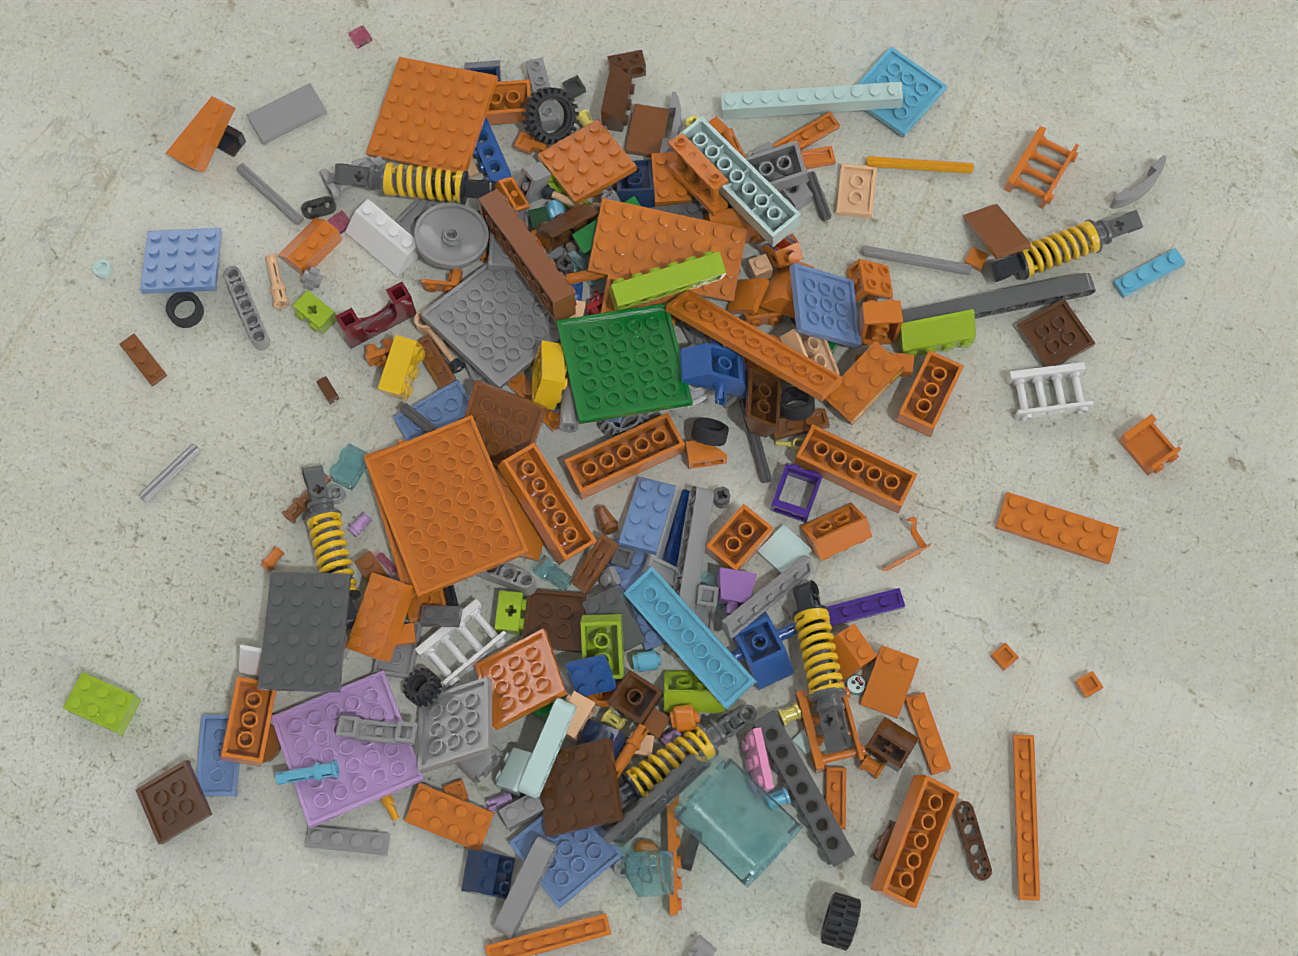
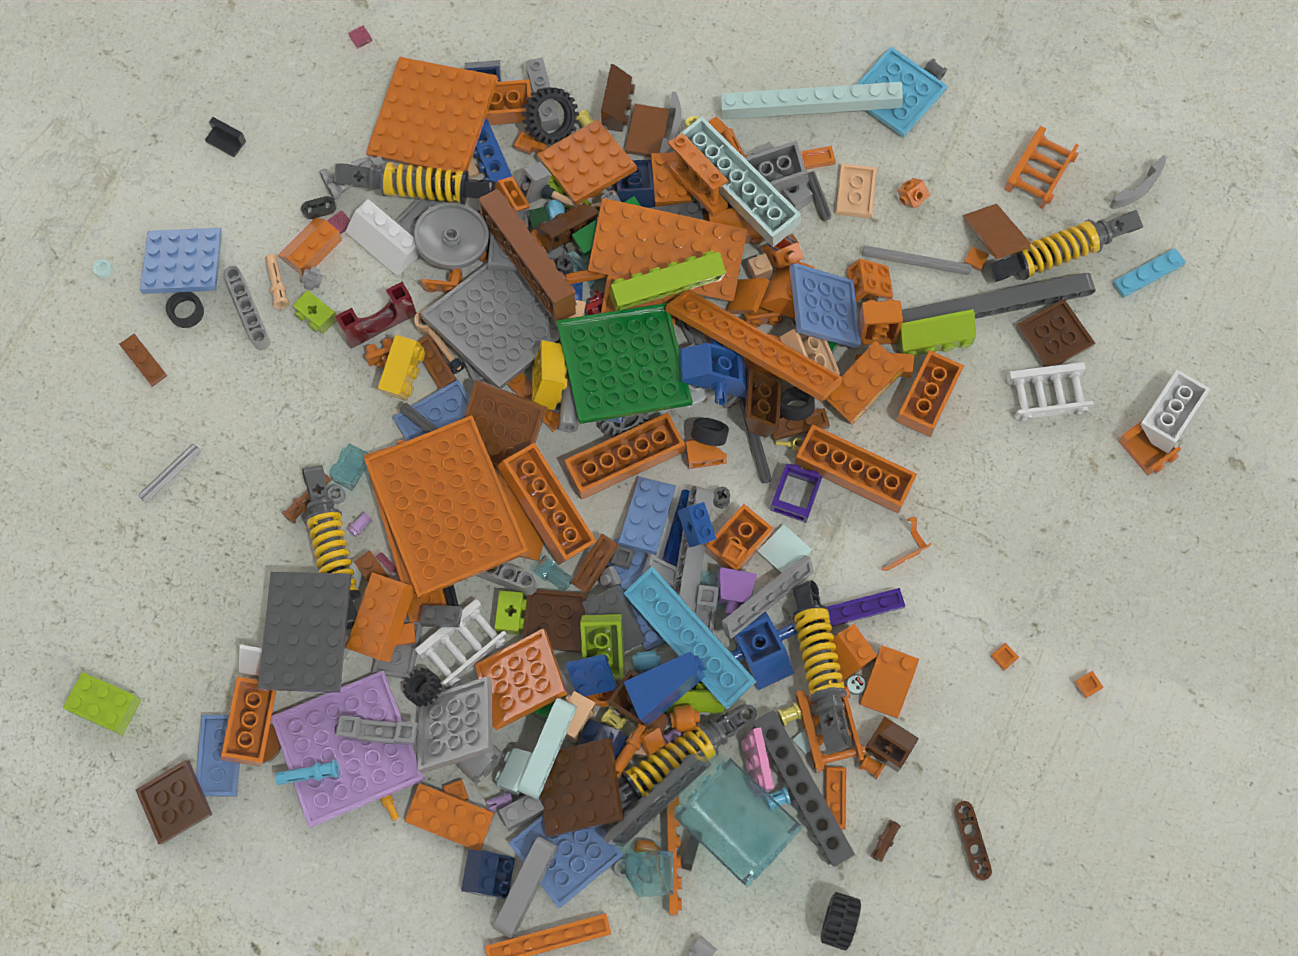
(202, 135): orange wedge -> none
(270, 194): light grey axle -> none
(271, 560): orange pin -> none
(286, 113): light grey tile -> none
(328, 390): reddish brown piece -> none
(348, 840): light grey plate -> none
(574, 86): pearl dark grey plate -> none
(606, 521): dark orange cone -> none
(630, 62): reddish brown brick -> none
(652, 740): none -> orange tile
(664, 685): none -> blue slope
(696, 524): none -> blue brick
(733, 553): none -> orange tile
(812, 132): orange plate -> none
(836, 531): orange slope -> none
(913, 192): none -> orange brick
(915, 841): orange brick -> none
(919, 164): light orange axle -> none
(927, 733): orange plate -> none
(935, 69): none -> dark grey bush
(1026, 818): orange plate -> none
(1057, 528): orange plate -> none
(1173, 410): none -> white slope

